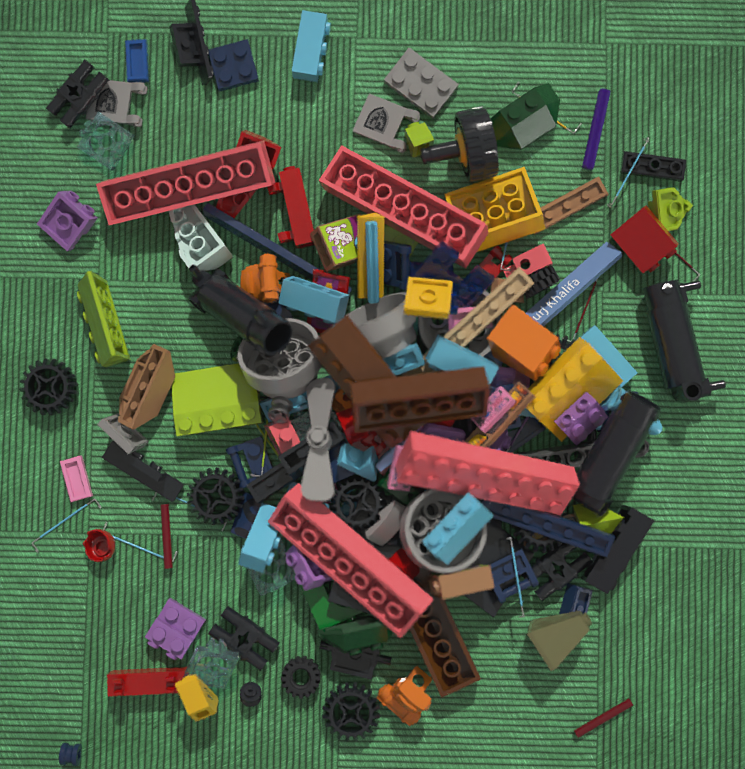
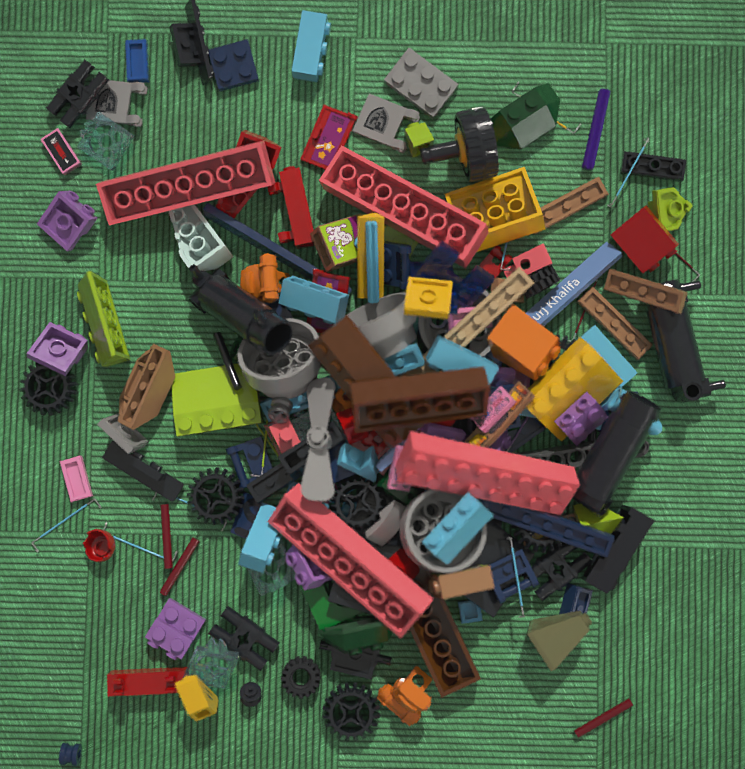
(58, 348): none -> medium lavender plate
(61, 151): none -> tile
(179, 566): none -> dark red bar
(227, 361): none -> black bar
(332, 131): none -> door
(469, 612): none -> dark azure tile
(614, 323): none -> medium nougat tile
(645, 291): none -> medium nougat tile

